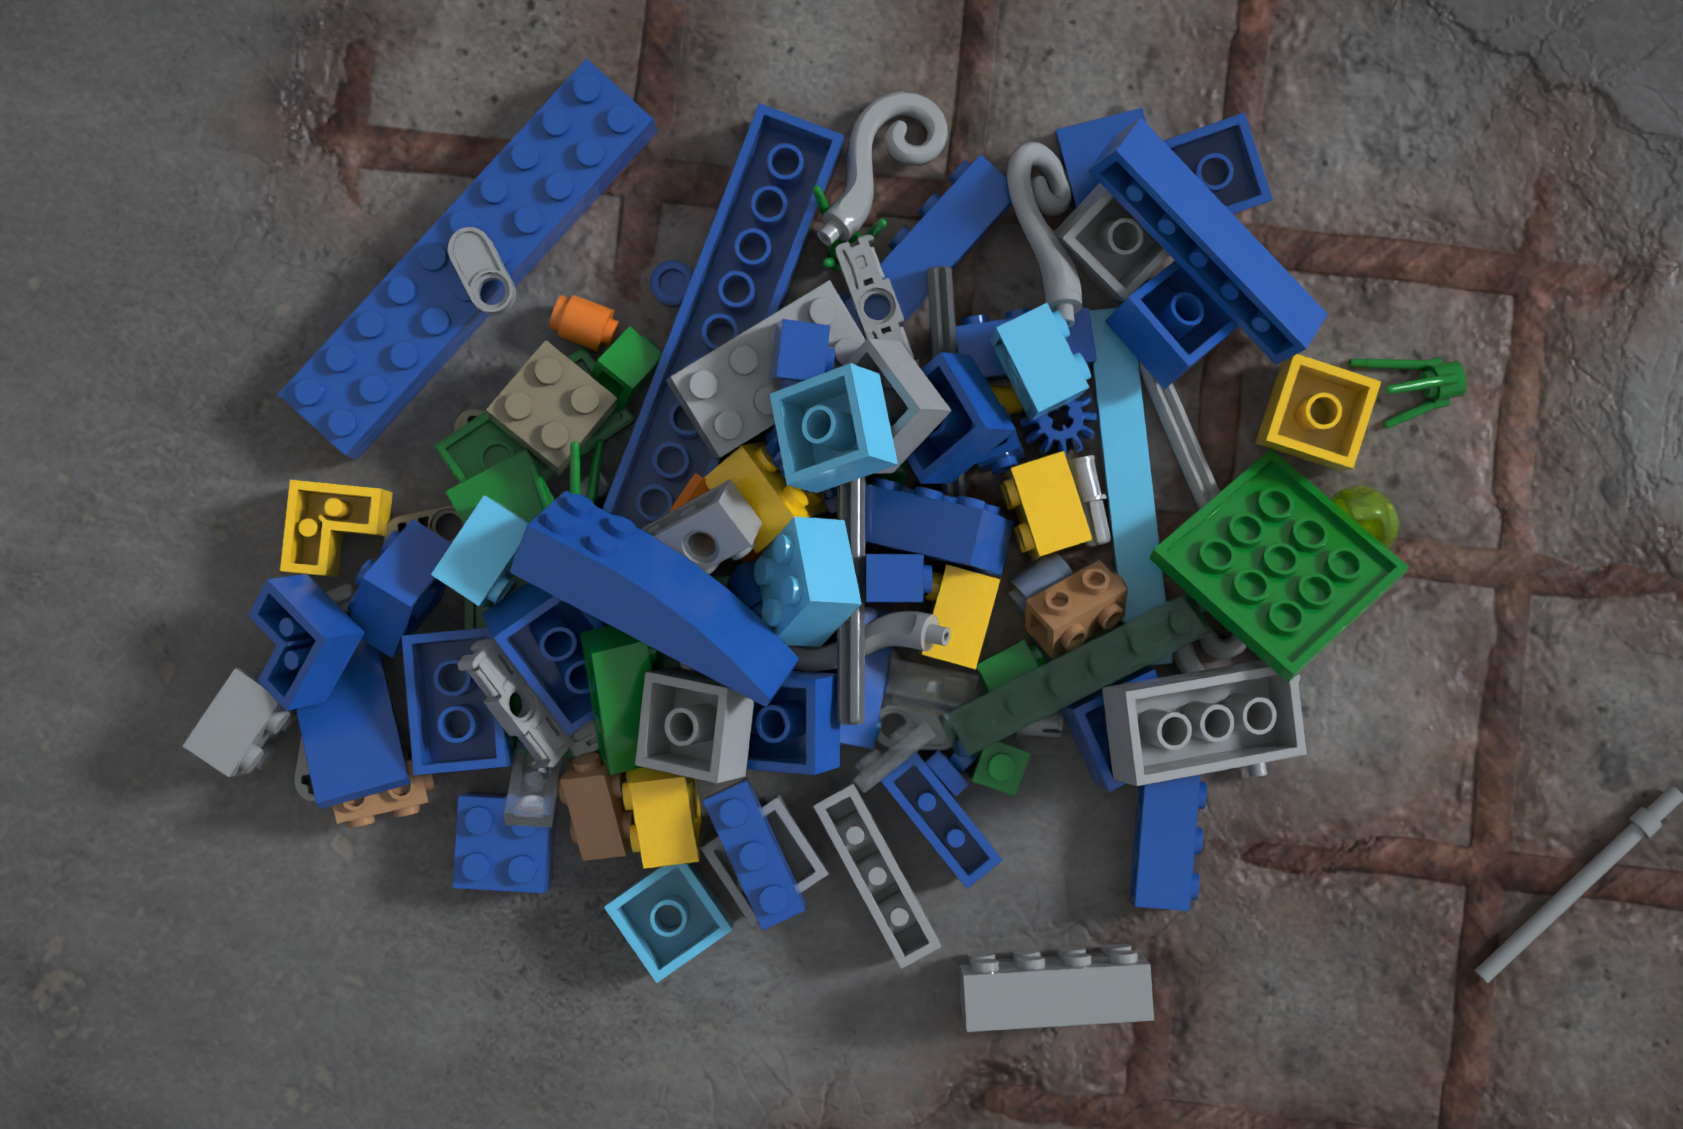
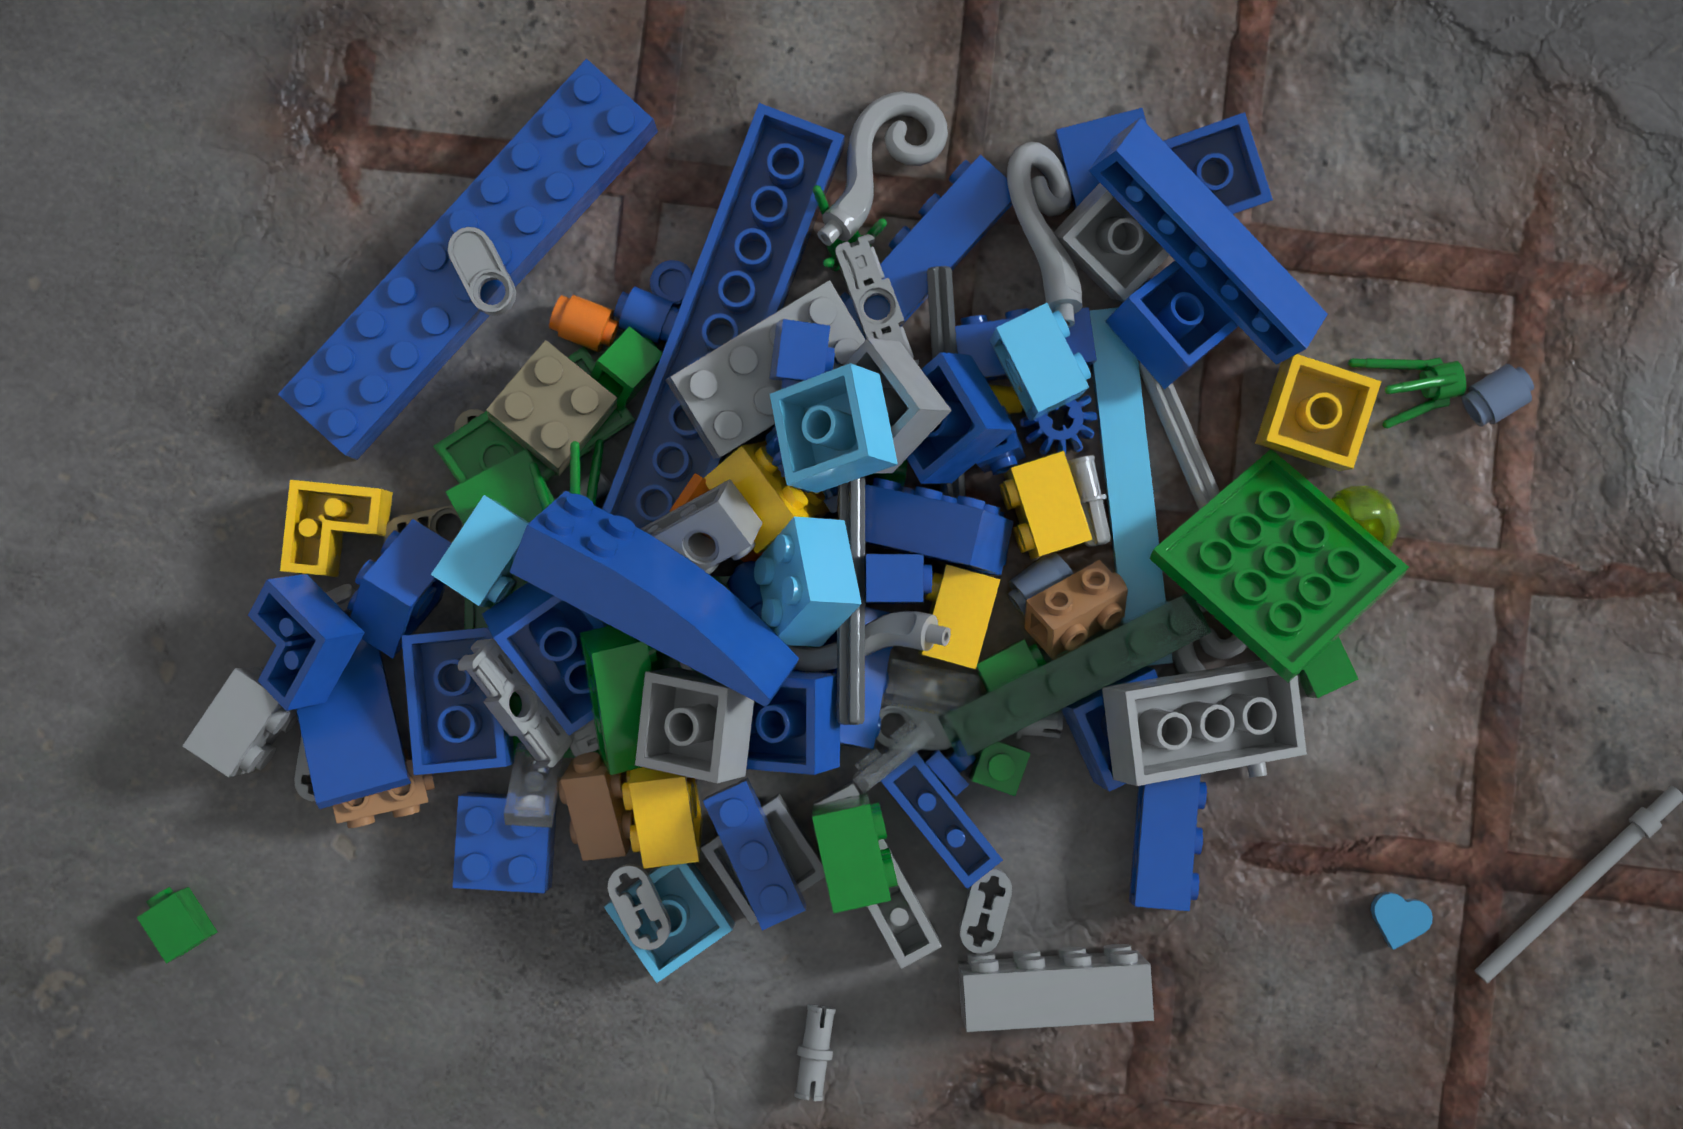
(176, 923): none -> green brick
(629, 912): none -> light grey beam
(646, 314): none -> blue brick
(815, 1052): none -> light grey pin
(850, 852): none -> green brick
(996, 912): none -> light grey beam
(1328, 671): none -> green brick
(1400, 918): none -> dark azure tile
(1498, 395): none -> sand blue brick

